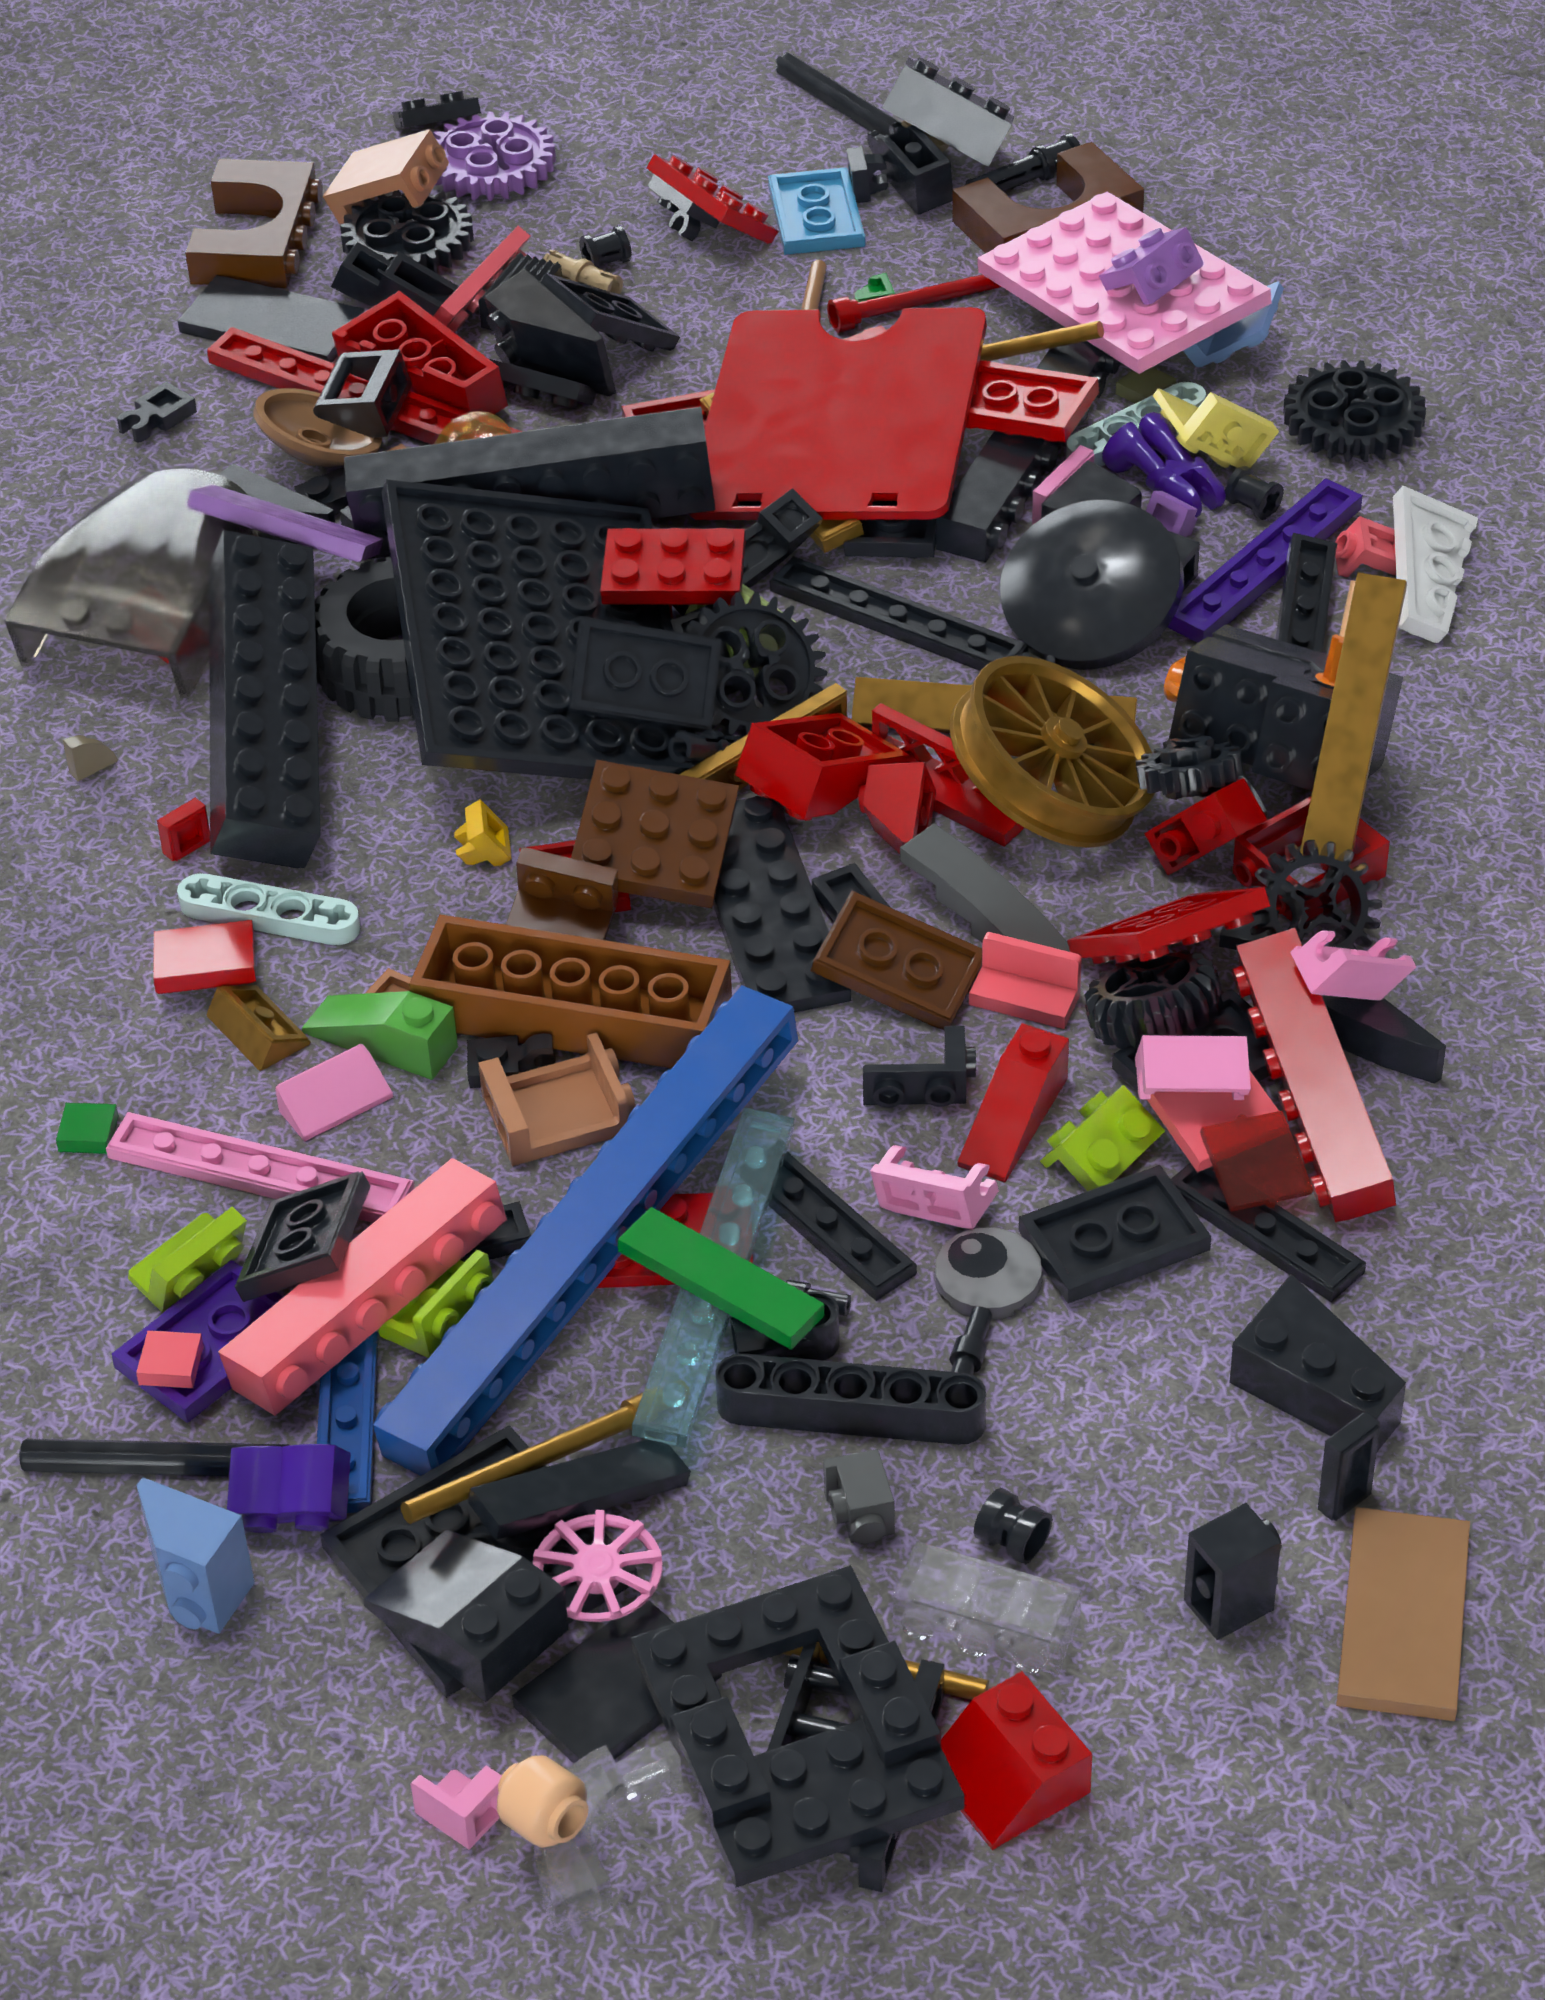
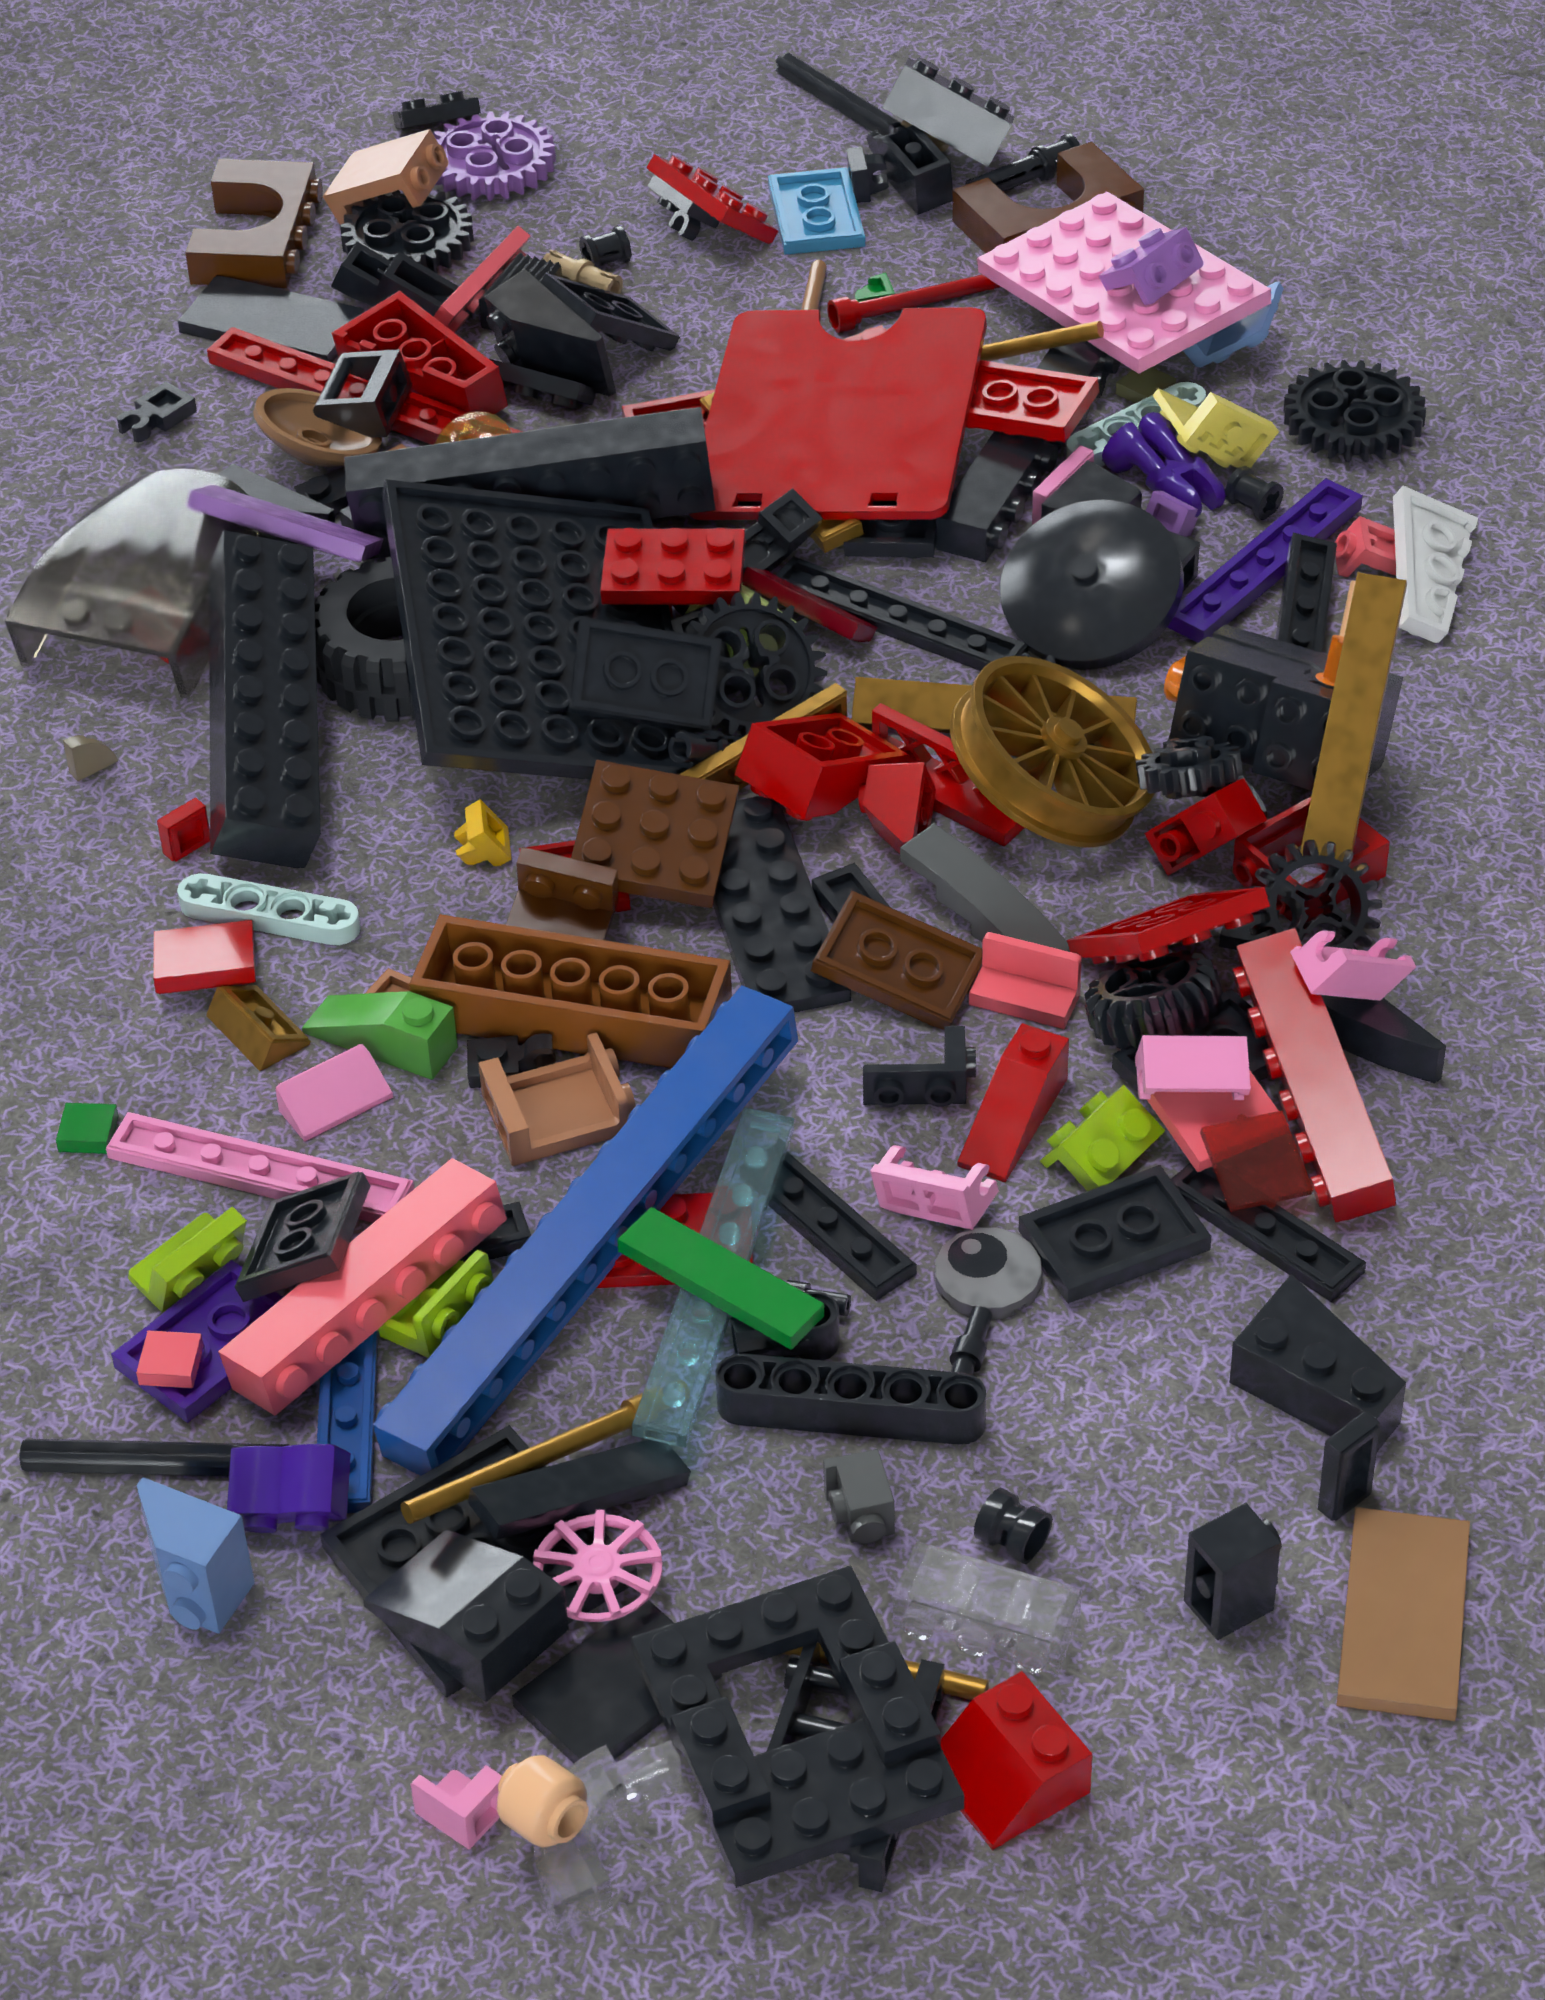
(809, 605): none -> dark red tile

